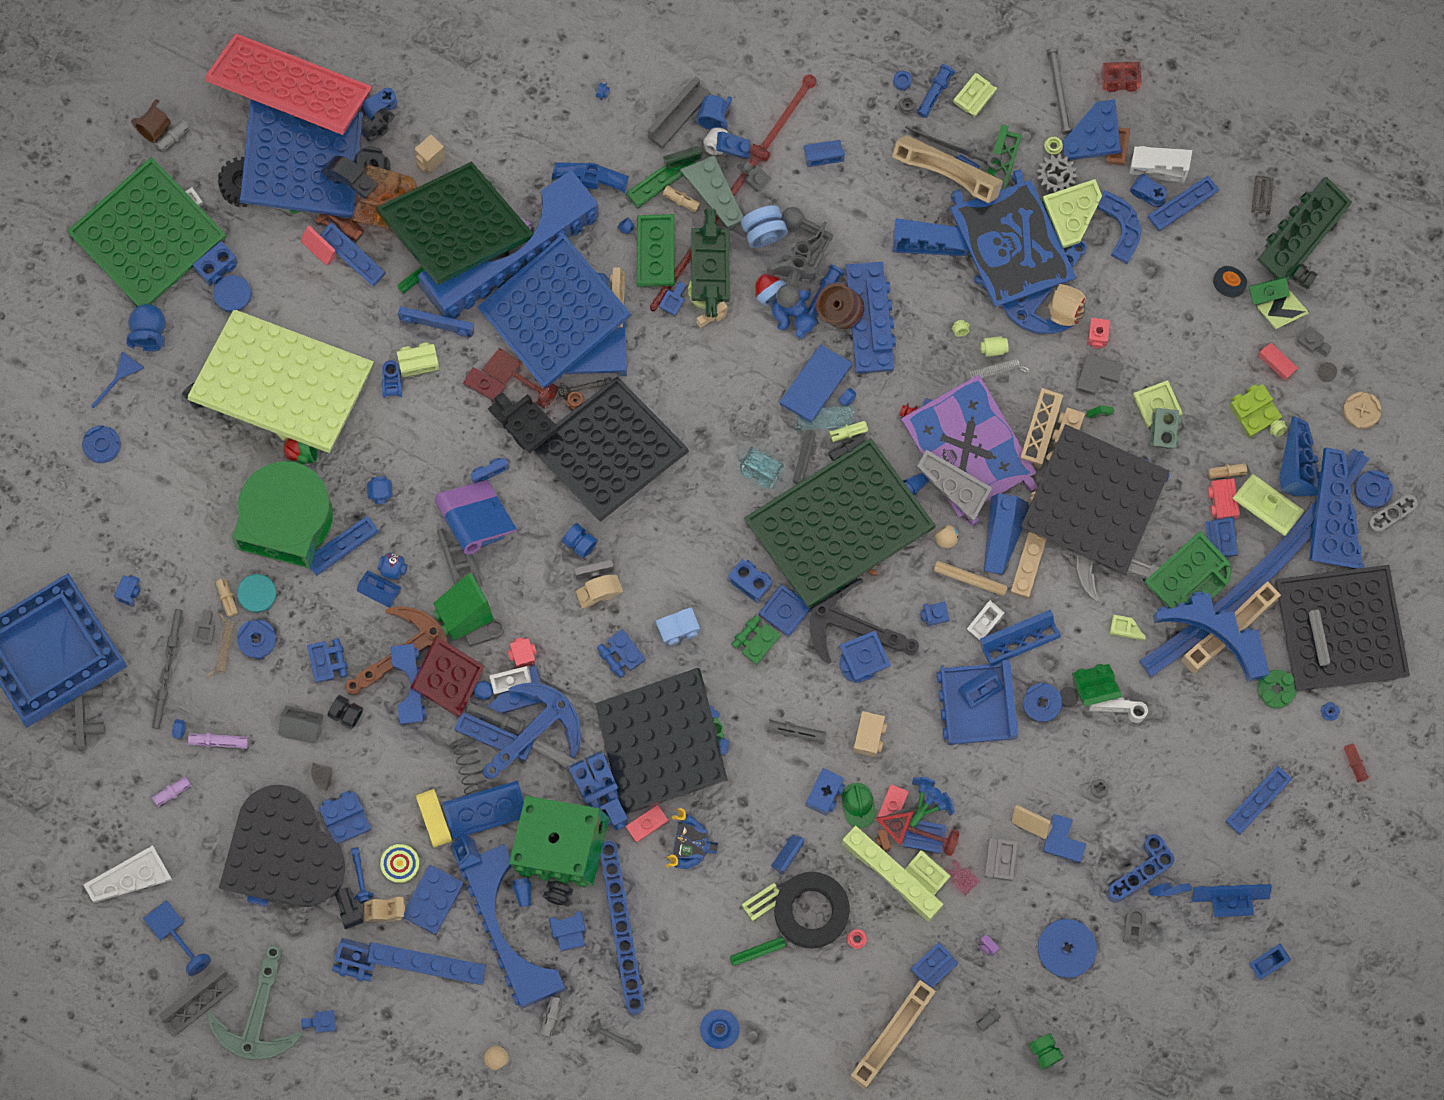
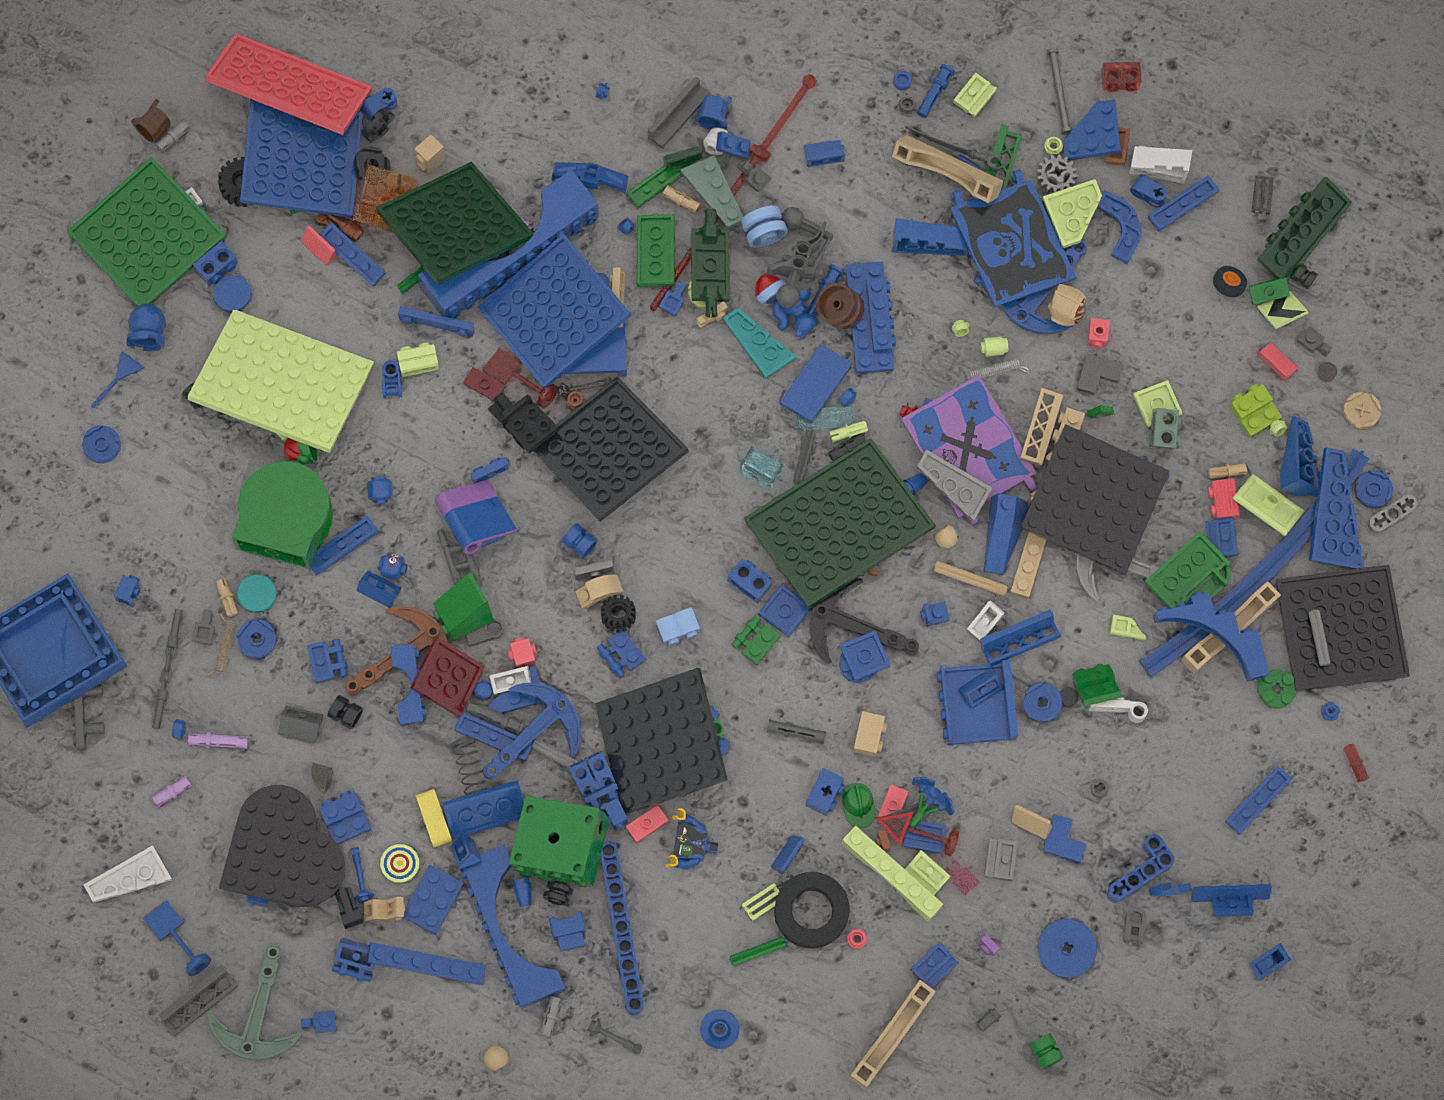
(351, 174): black arch -> none
(614, 604): none -> black tyre
(762, 348): none -> teal wing

